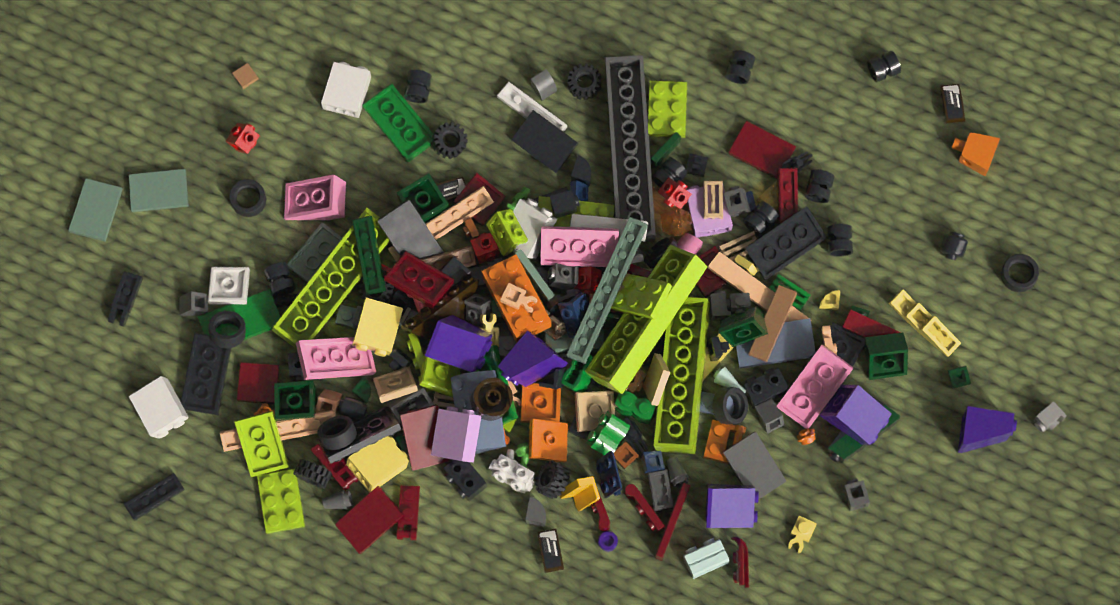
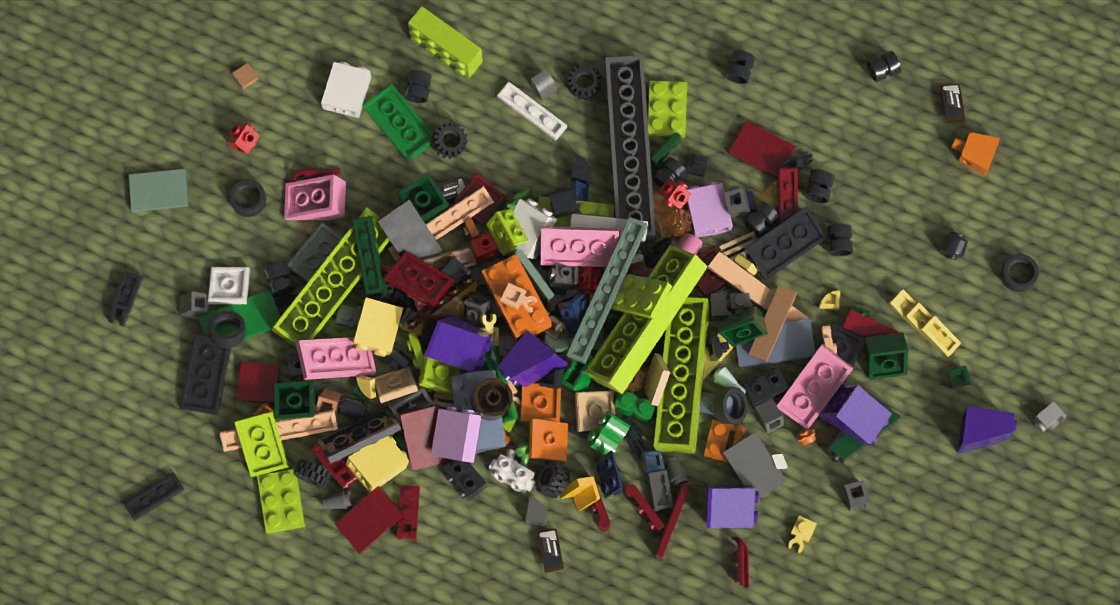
(95, 210): sand green tile -> none
(159, 407): white brick -> none
(315, 173): none -> dark red piece
(341, 439): black tyre -> none
(367, 386): none -> light yellow tile
(445, 43): none -> lime brick
(544, 141): black tile -> none
(607, 541): dark purple tile -> none
(625, 455): dark orange plate -> none
(706, 558): light aqua brick -> none
(713, 215): tan tile -> none
(779, 461): none -> white sticker
(794, 287): green tile -> none

